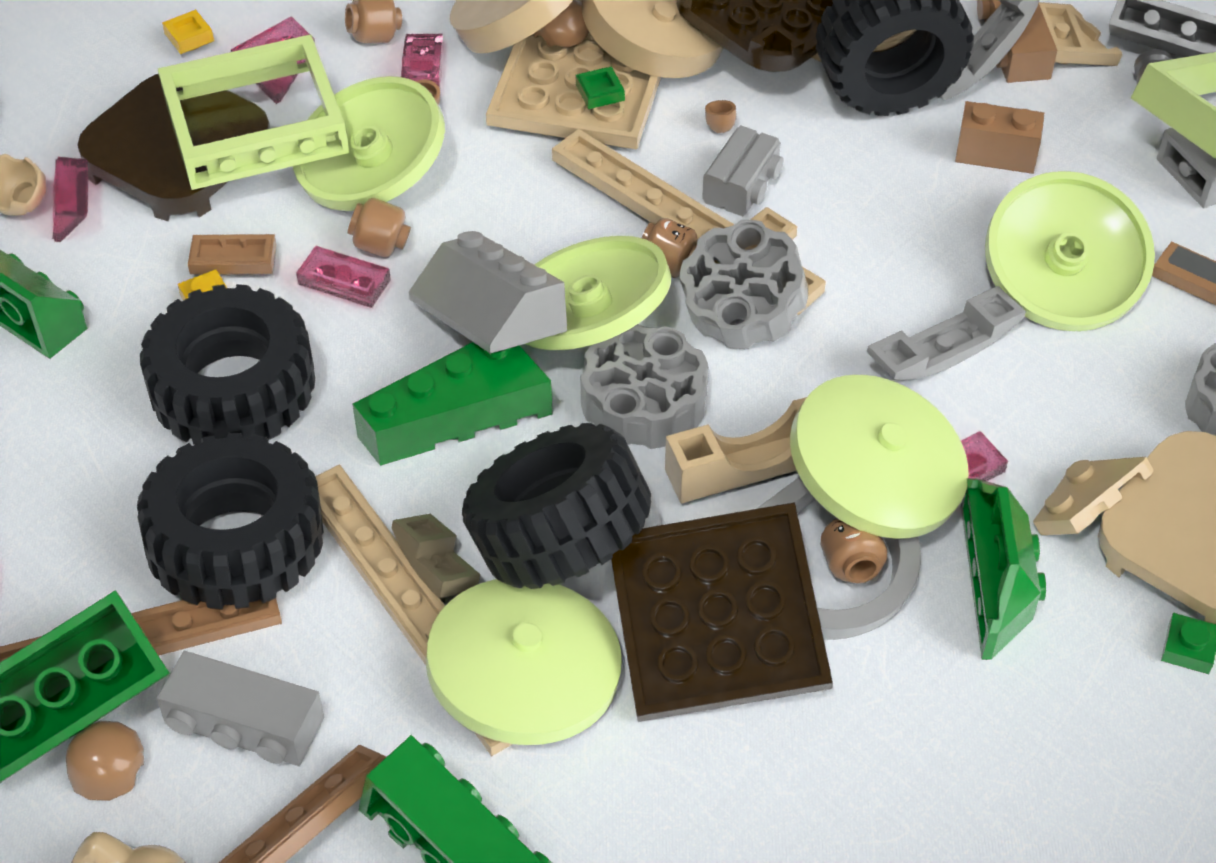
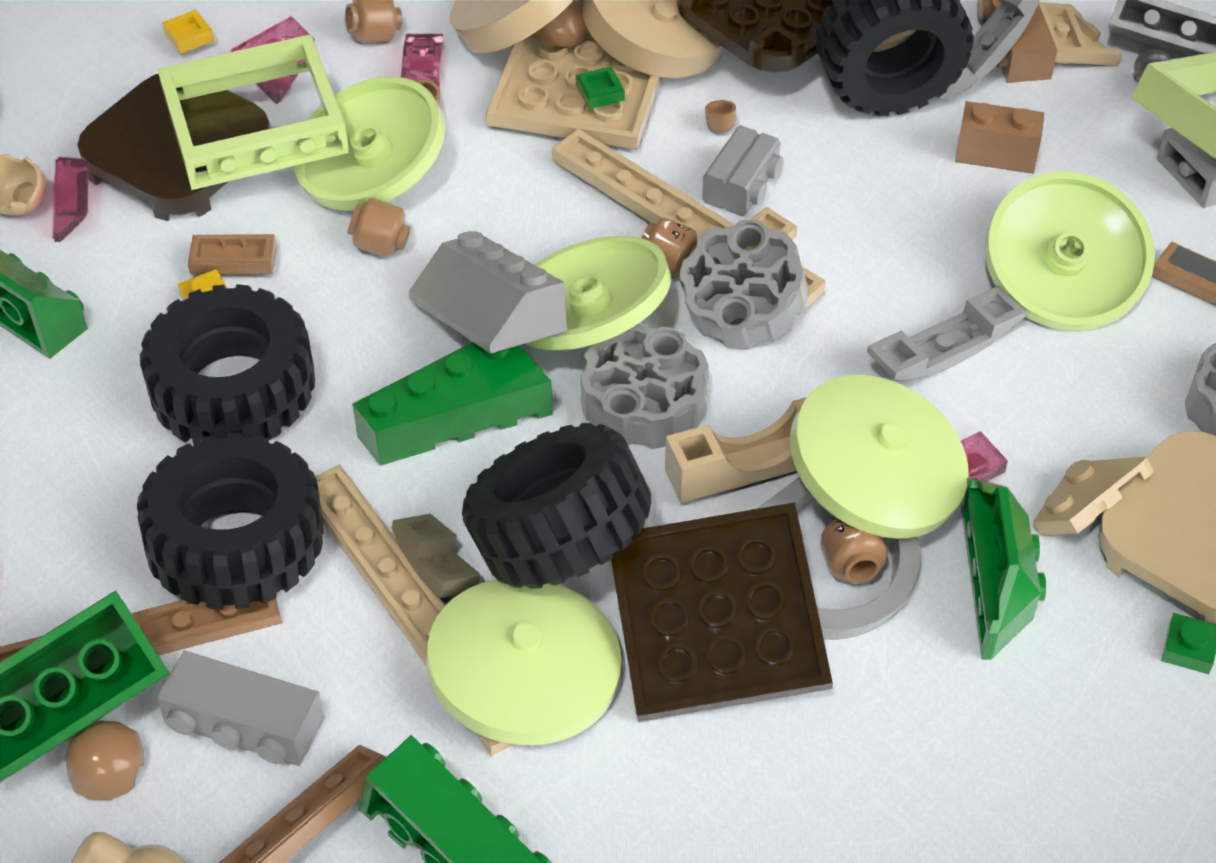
(343, 276): clear pink plate -> none

